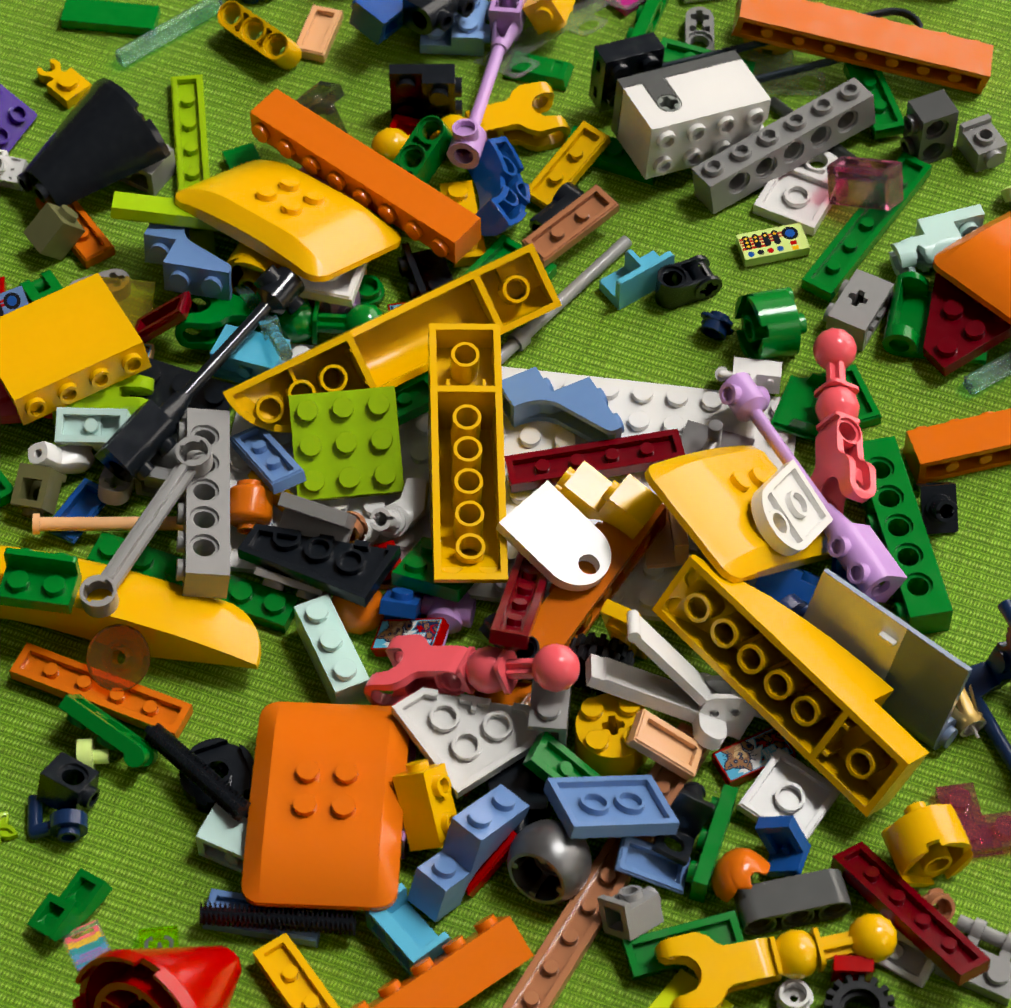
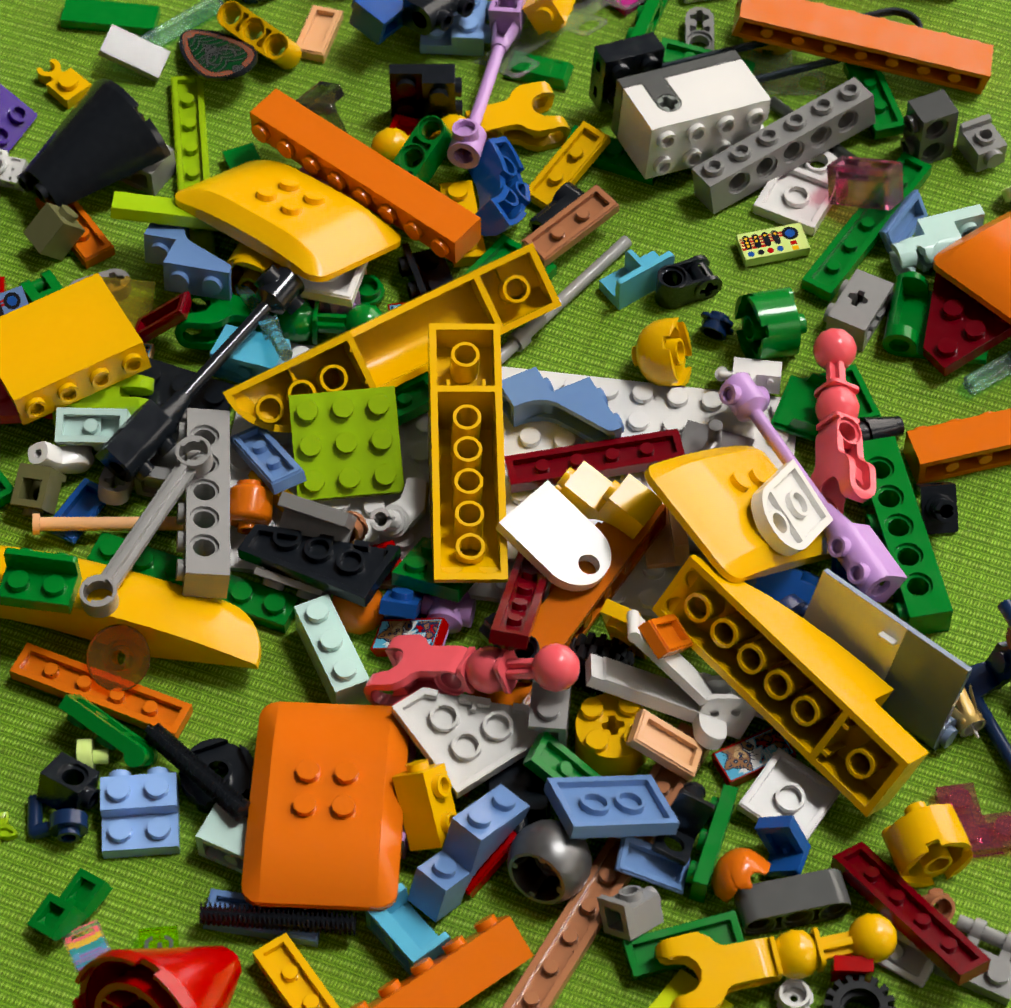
(134, 53): none -> tile
(140, 813): none -> light blue plate
(216, 55): none -> shield
(662, 353): none -> yellow cylinder
(665, 636): none -> orange tile
(881, 427): none -> black cone
(904, 220): none -> medium blue tile

